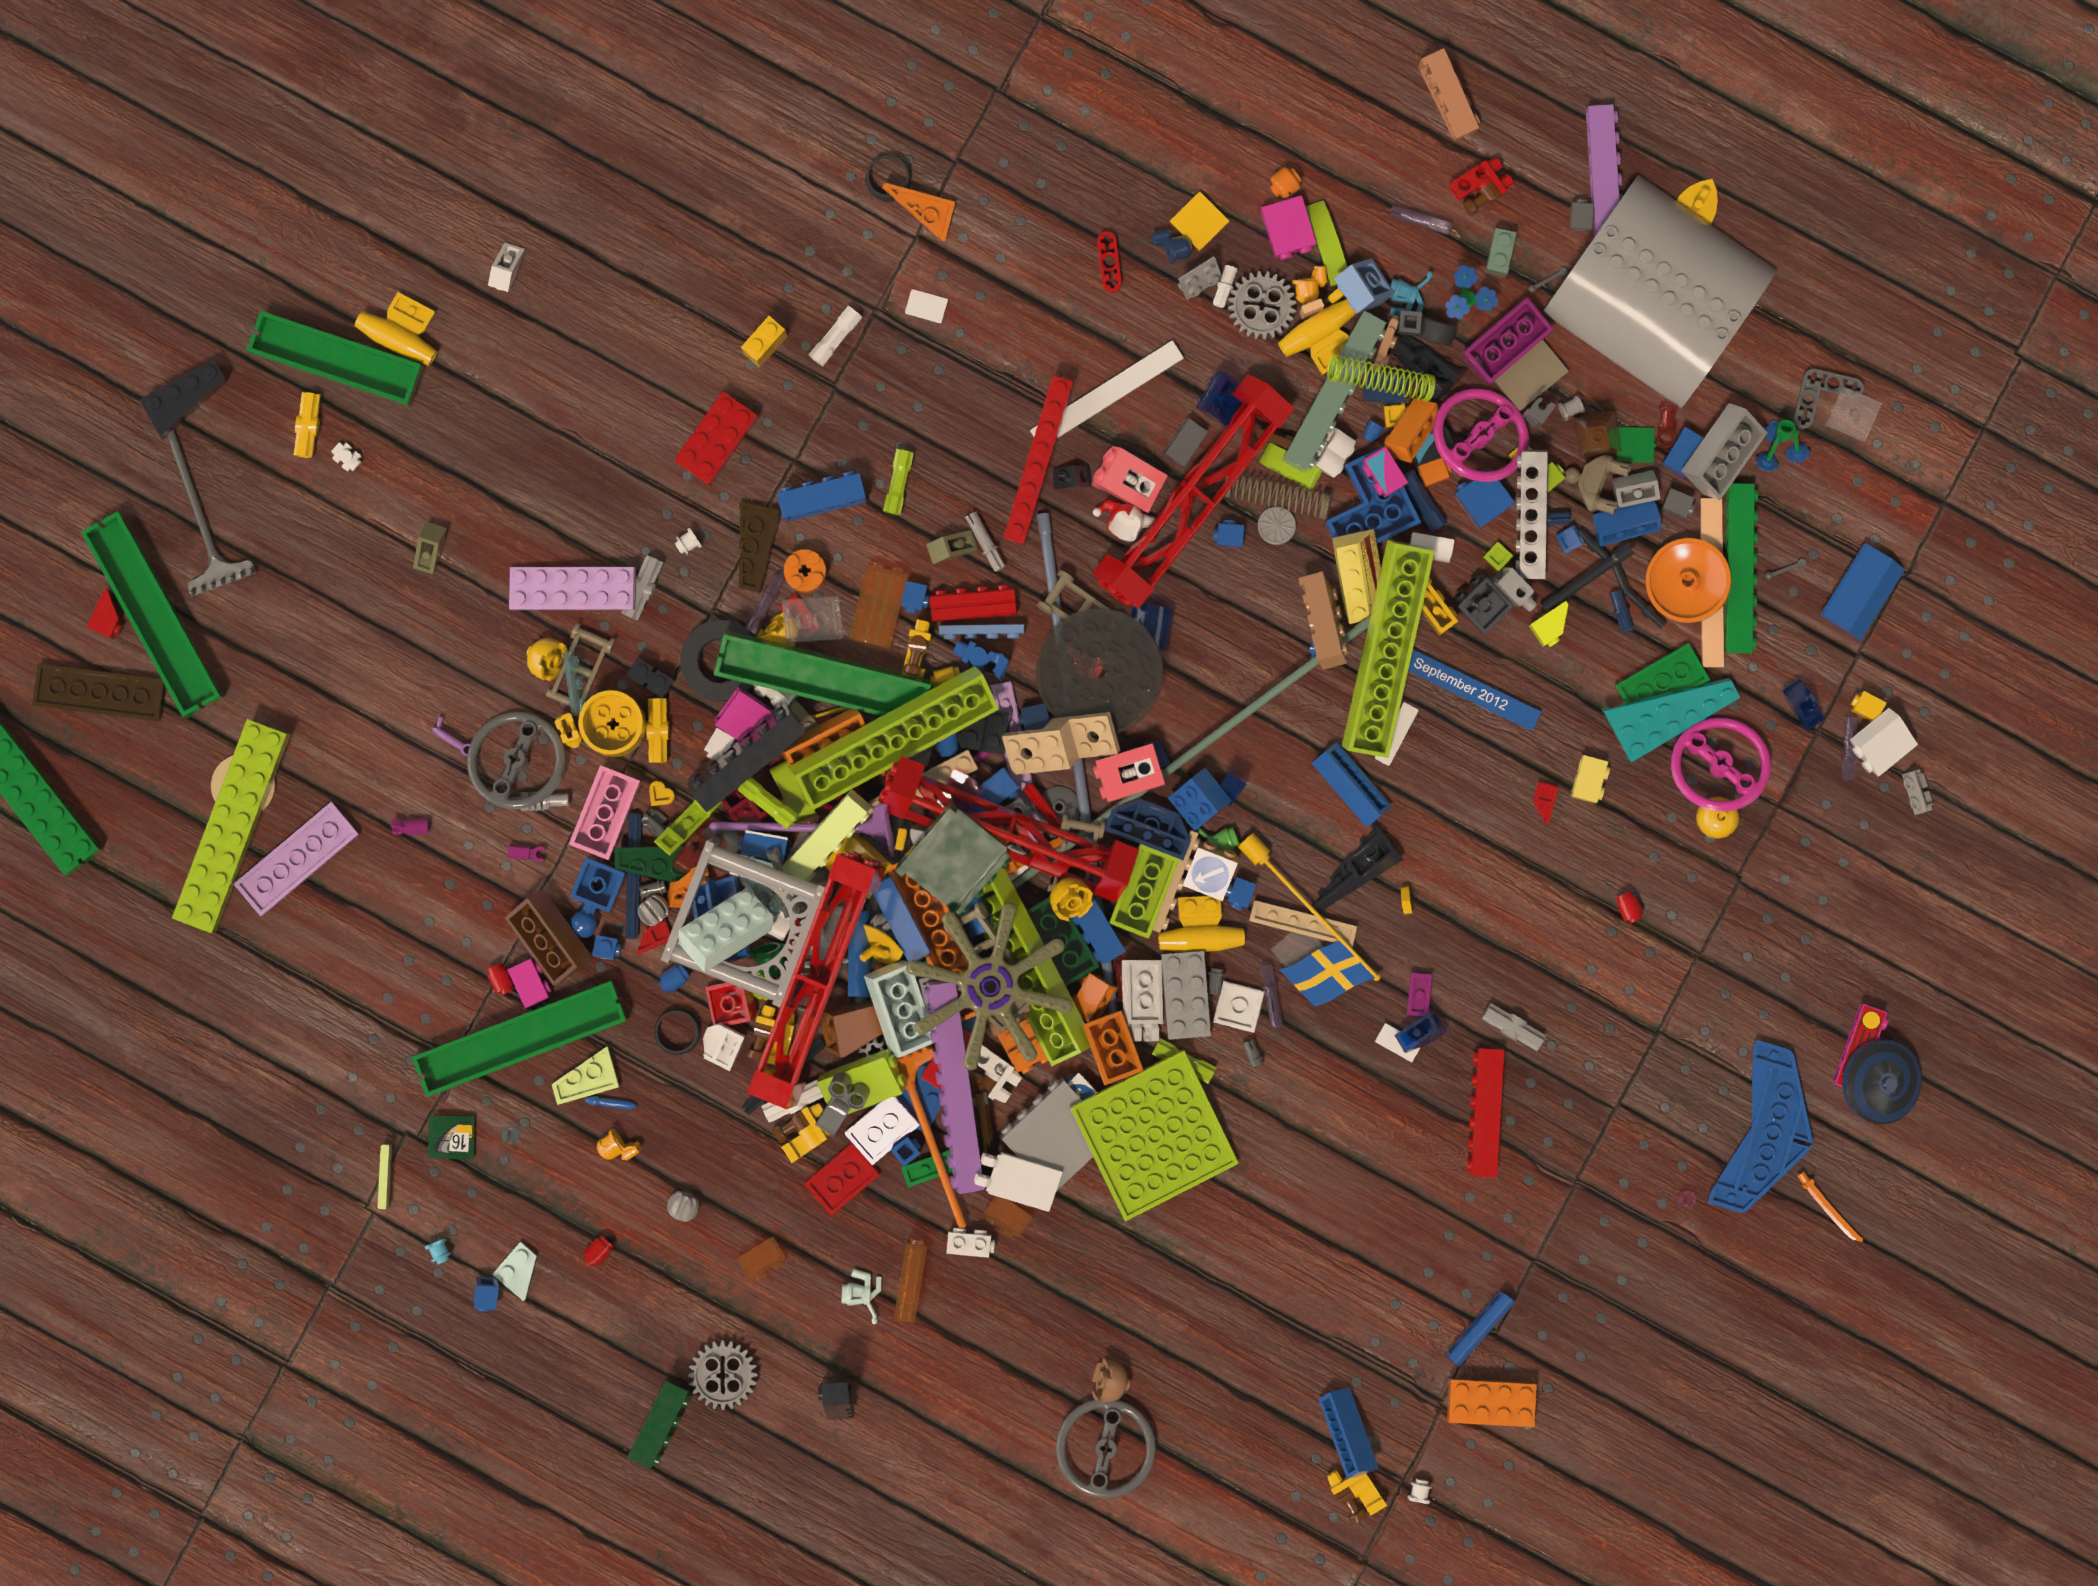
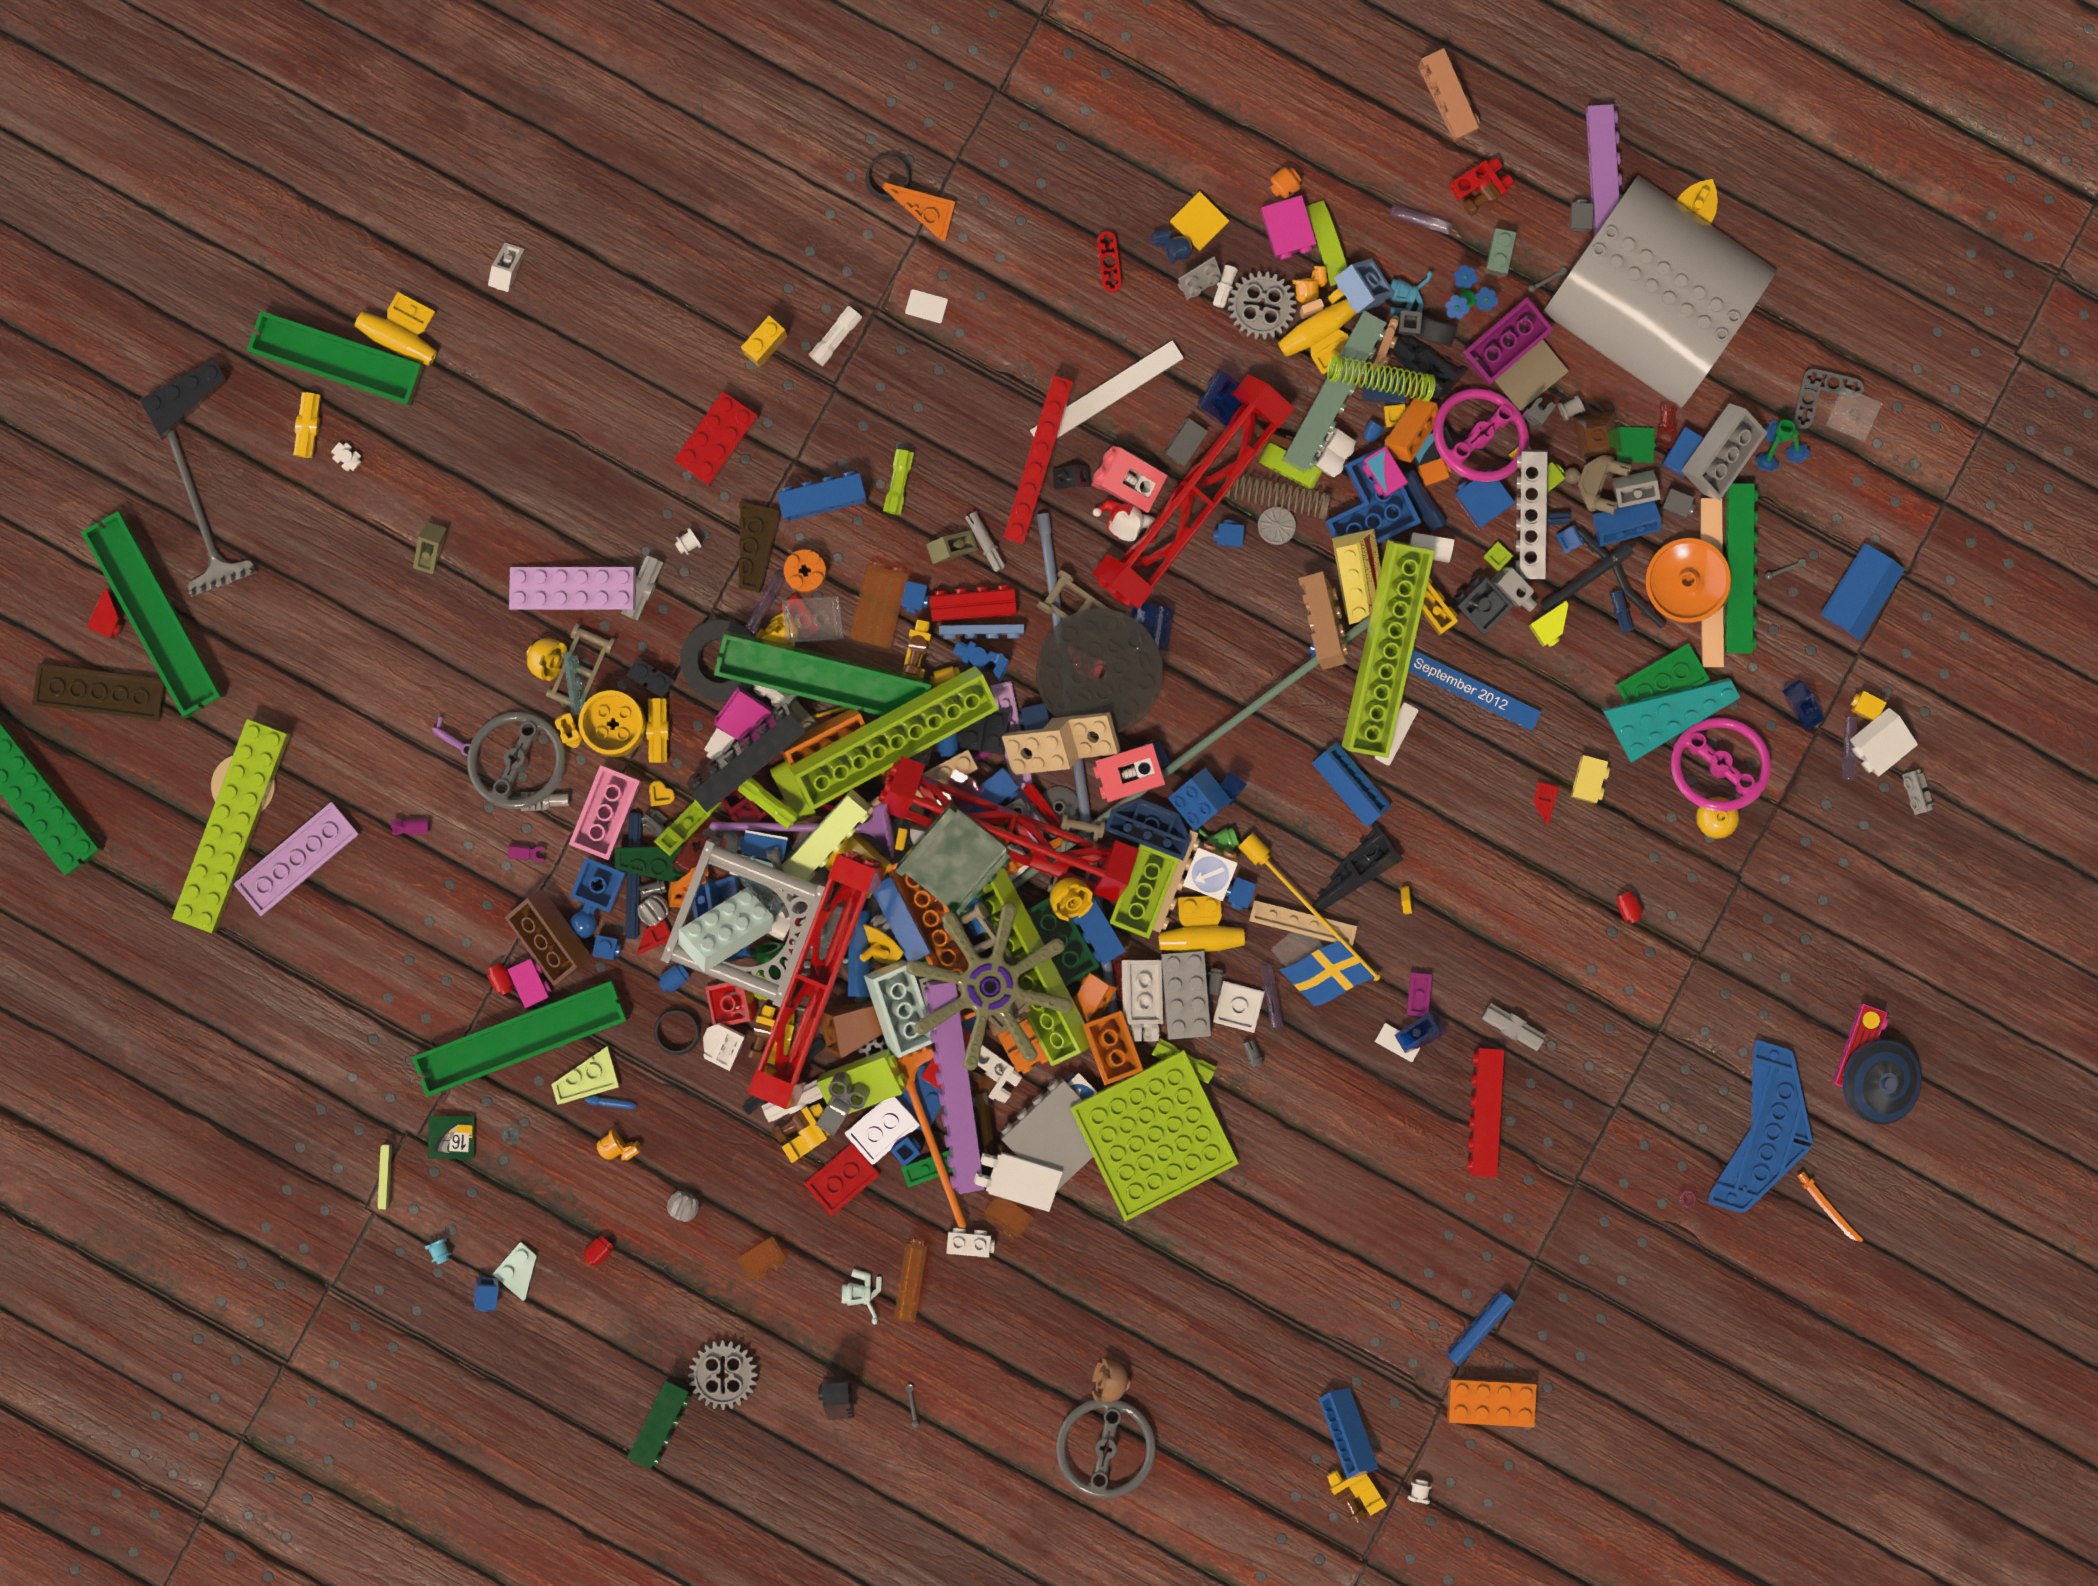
(909, 1388): none -> dark grey hinge

